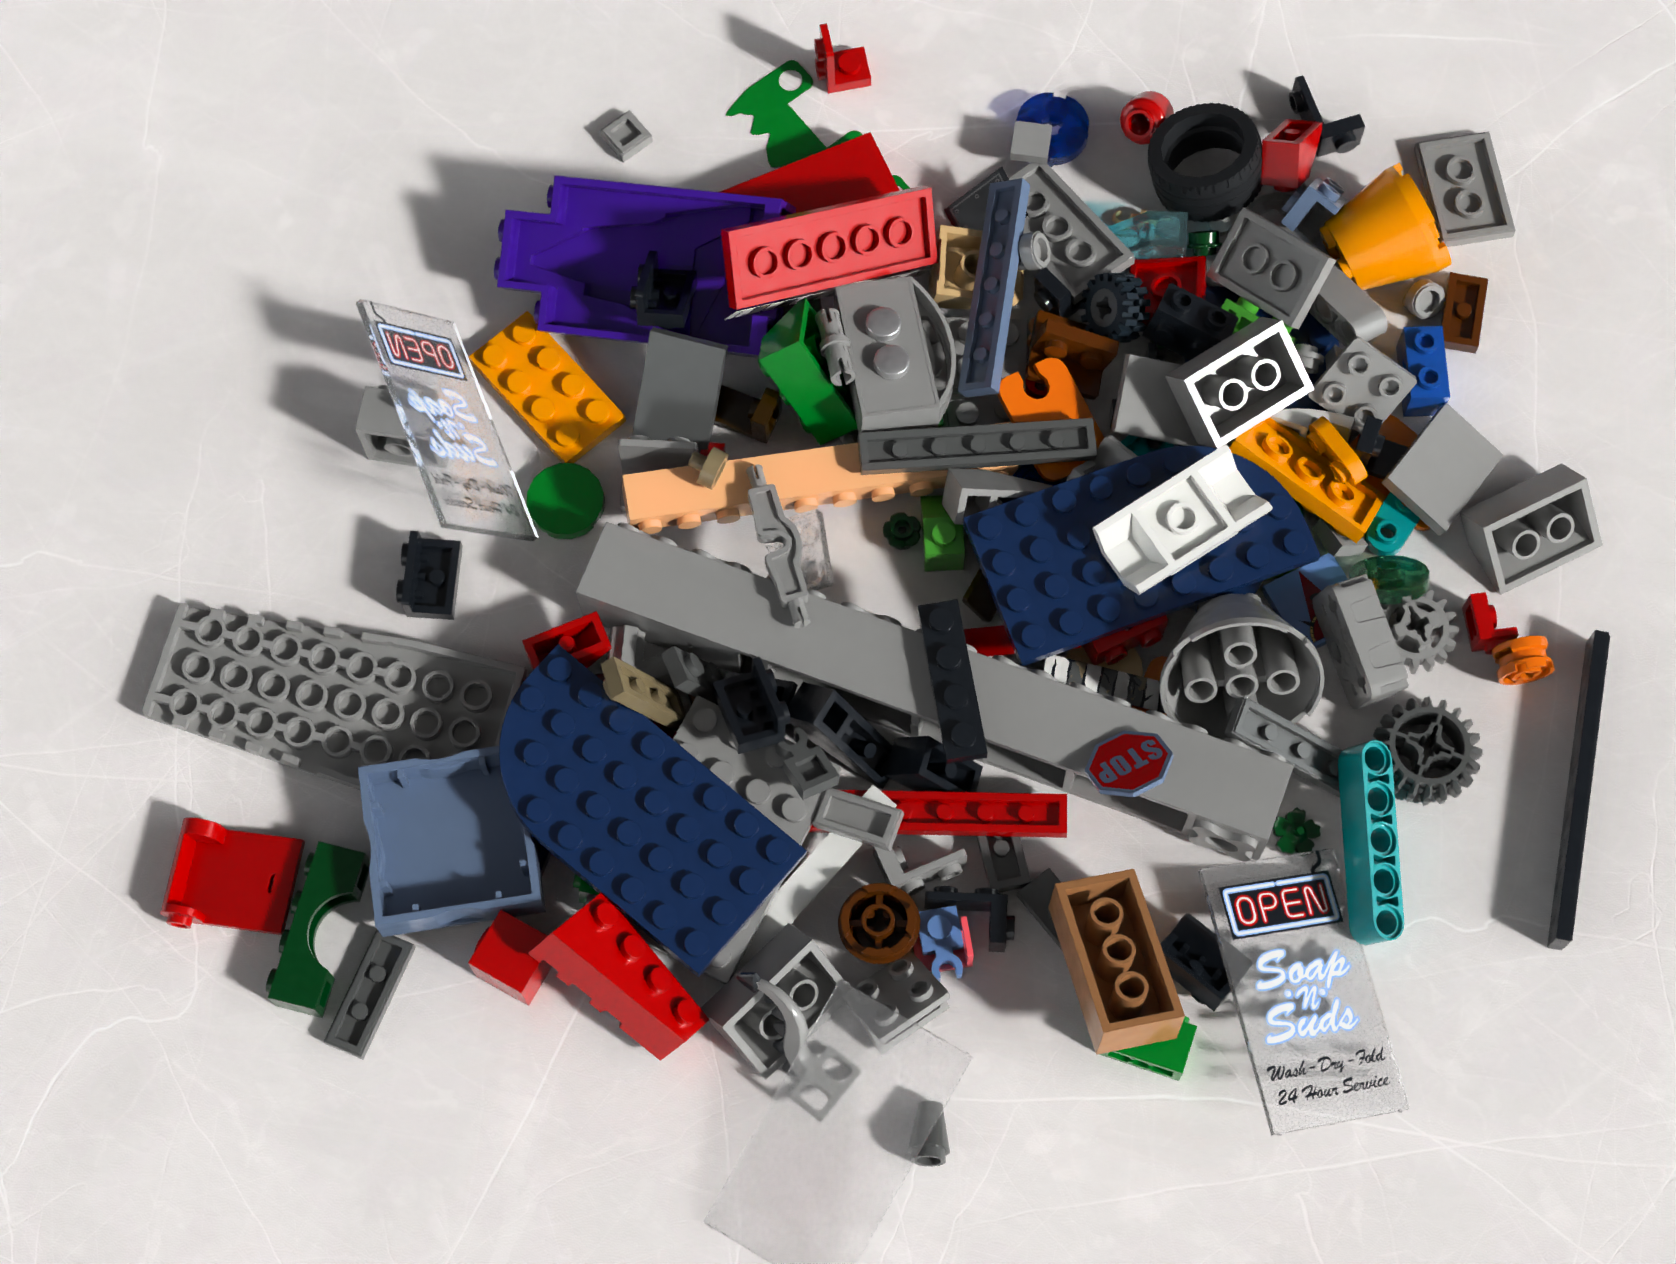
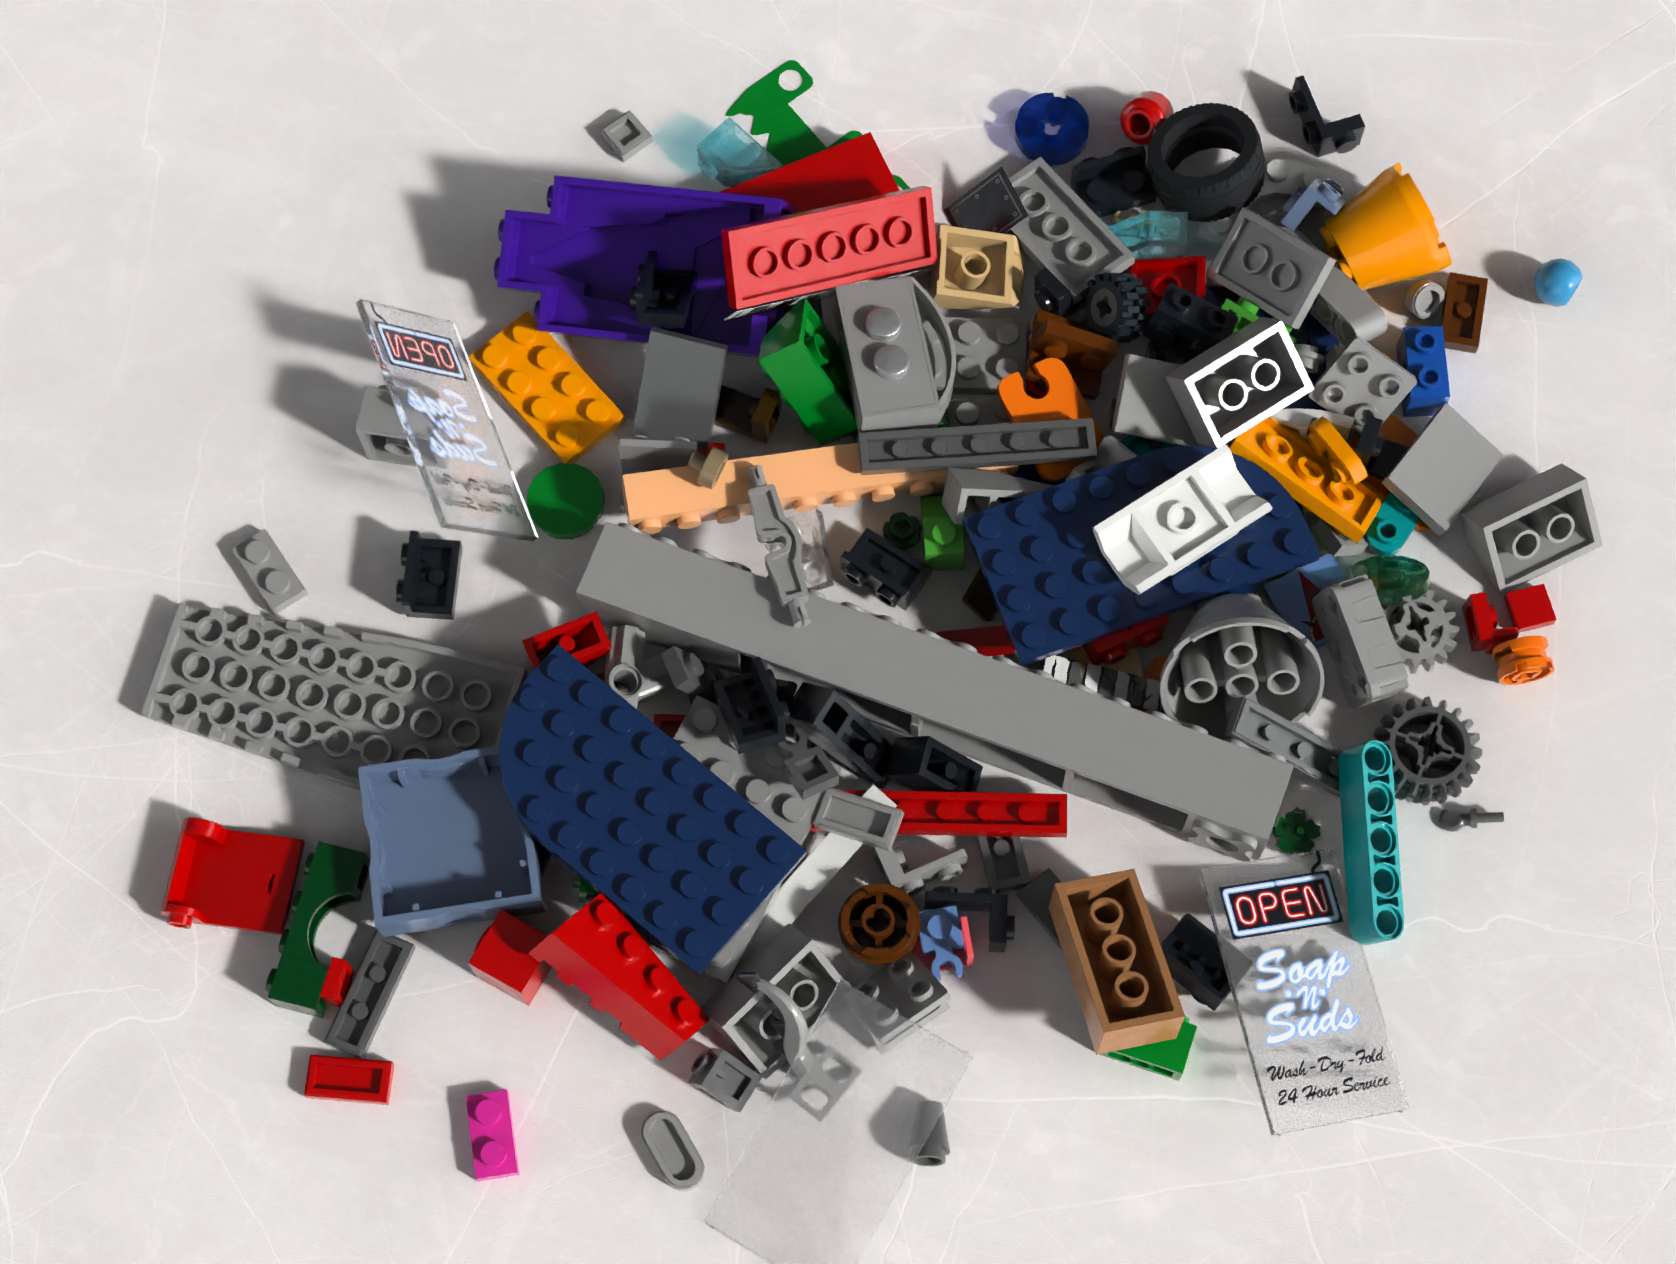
(269, 571): none -> light grey plate
(336, 982): none -> red tile
(349, 1079): none -> red tile
(492, 1135): none -> dark pink plate
(642, 693): dark tan plate -> none
(673, 1150): none -> light grey tile
(724, 1078): none -> dark grey bracket
(733, 155): none -> clear light blue slope
(835, 346): light grey pin -> none
(842, 68): red bracket -> none
(885, 569): none -> black bracket
(952, 681): black plate -> none
(994, 288): sand blue plate -> none
(1030, 142): light grey tile -> none
(1033, 251): light grey tile -> none
(1114, 181): none -> black bracket
(1129, 763): piece -> none
(1204, 242): dark green plate -> none
(1289, 154): red slope -> none
(1464, 189): light grey tile -> none
(1472, 818): none -> dark grey hand
(1530, 608): none -> red tile
(1557, 281): none -> dark azure piece
(1578, 791): black tile -> none

